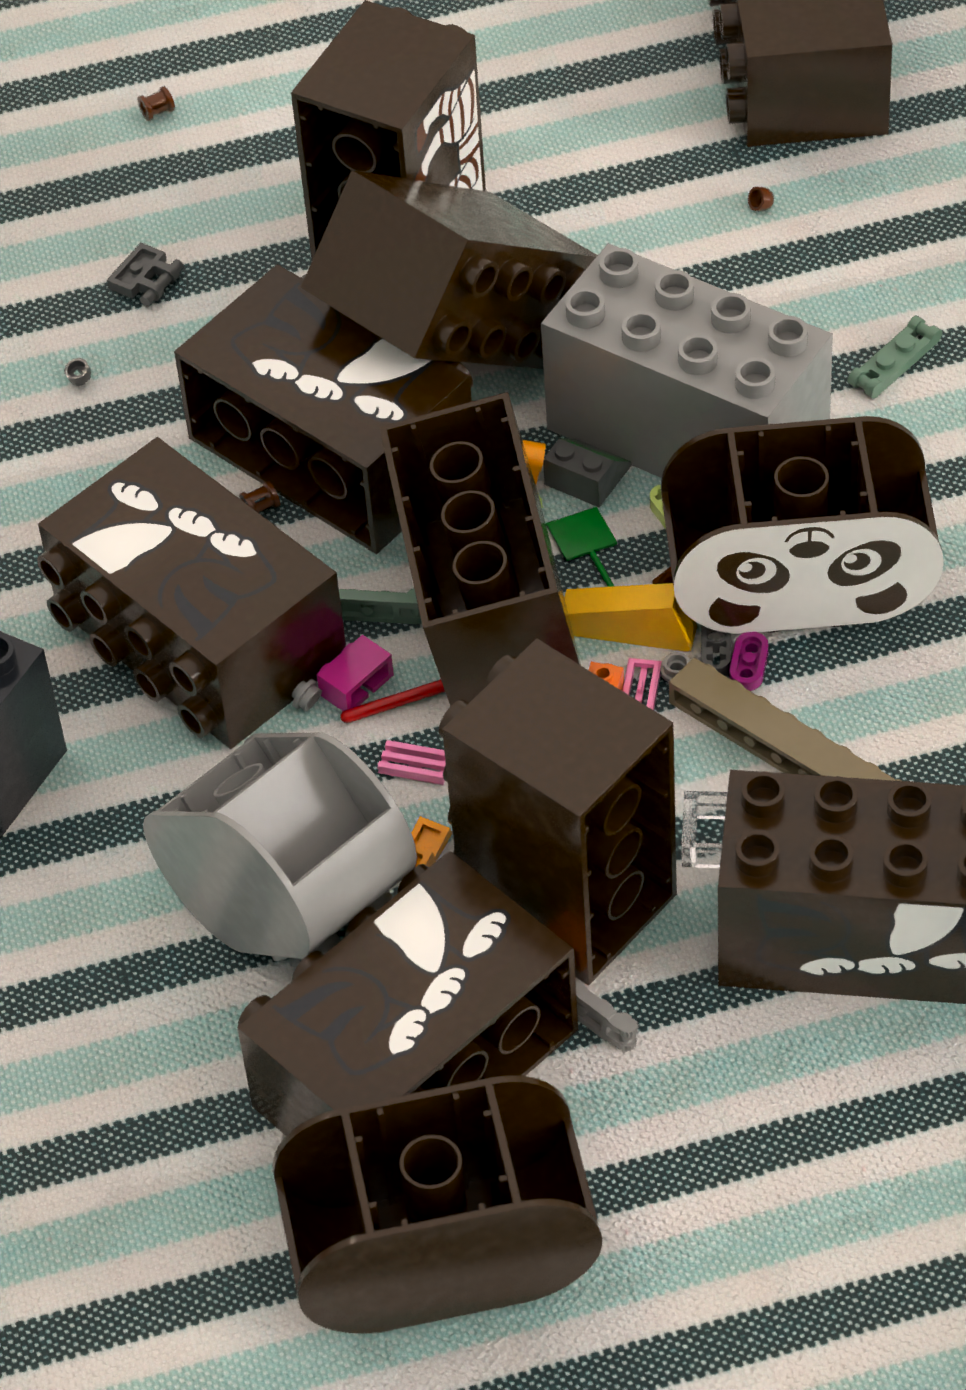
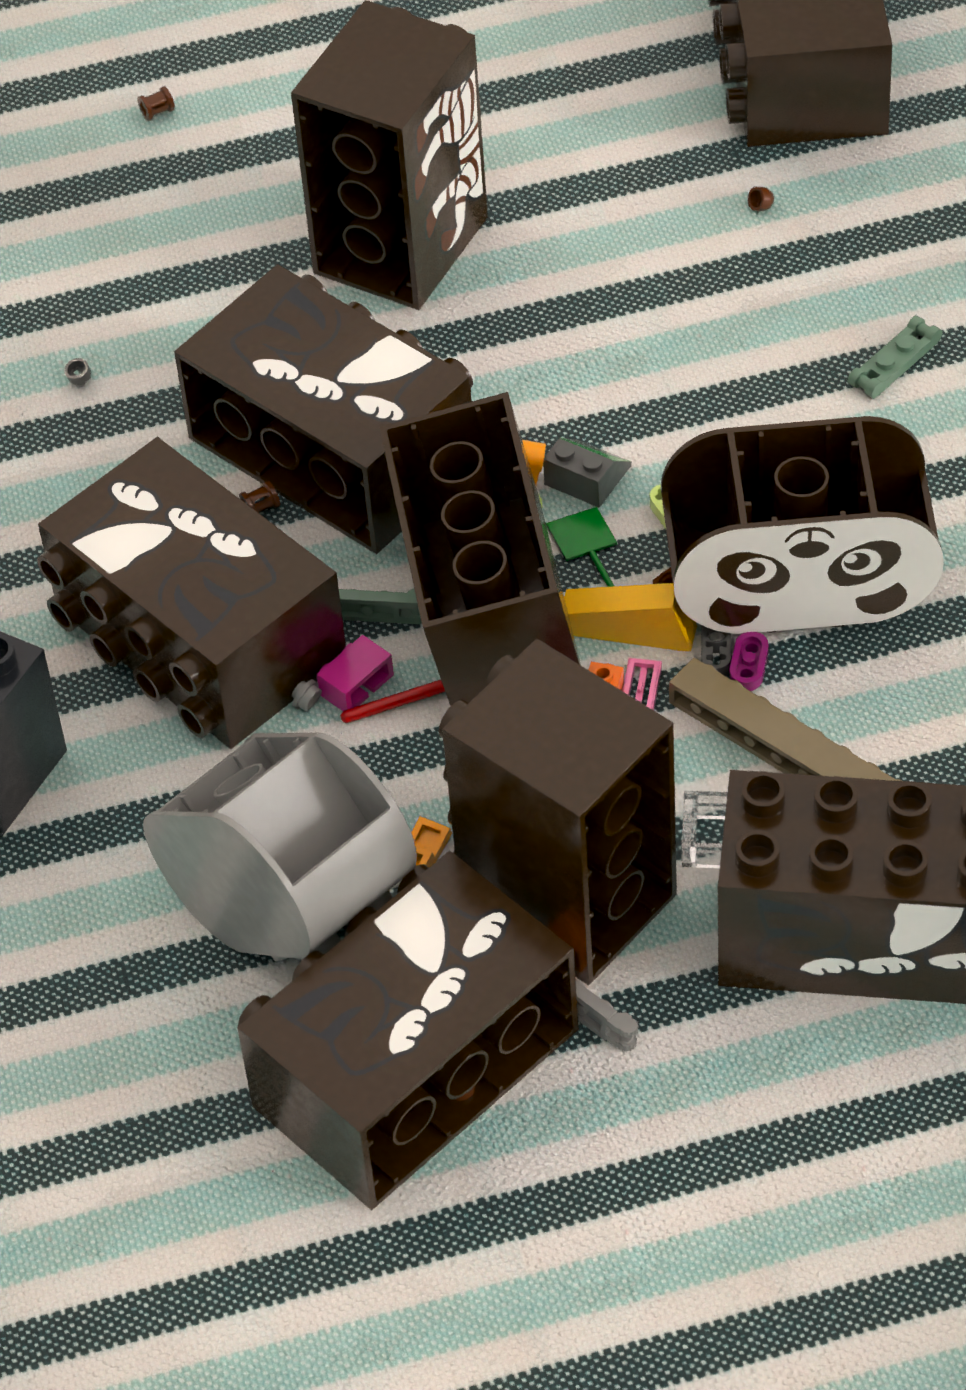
(138, 269): dark grey plate -> none
(416, 758): bright pink tile -> none
(435, 1205): dark brown brick -> none
(443, 270): dark brown brick -> none
(658, 357): light grey brick -> none
(672, 665): light grey plate -> none

